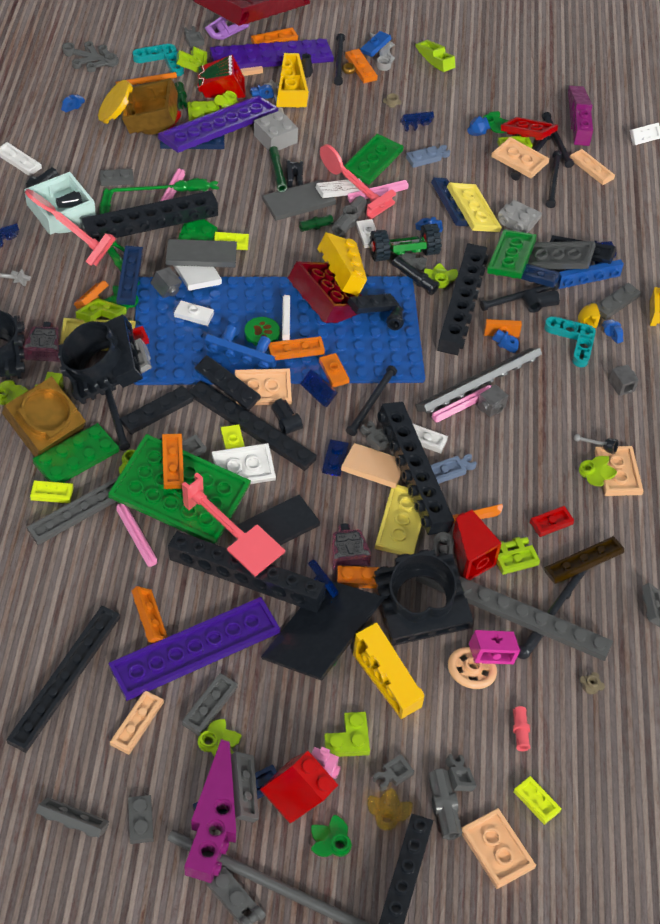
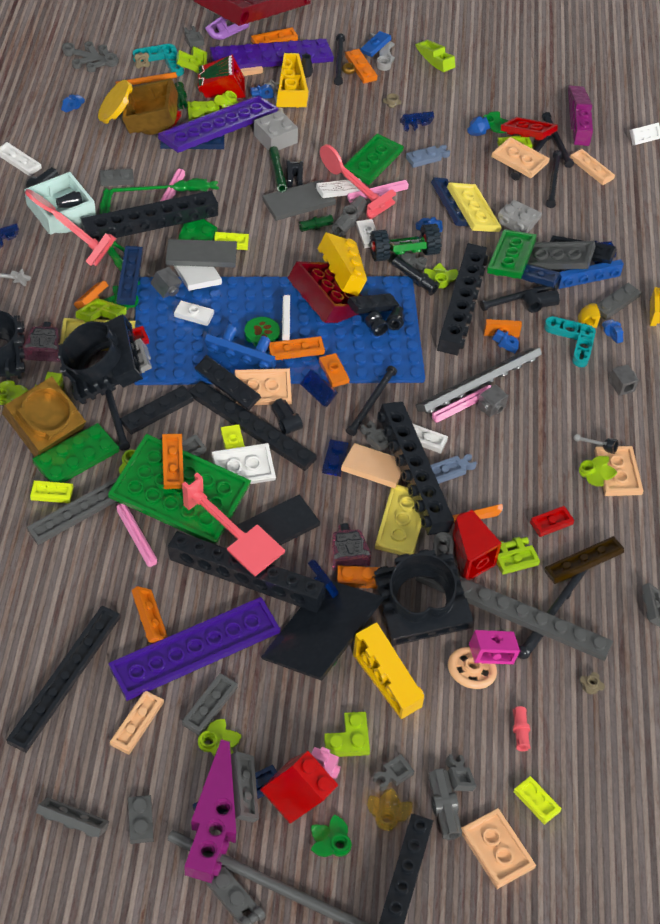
(138, 57): none -> dark tan plate
(376, 323): none -> black wheel

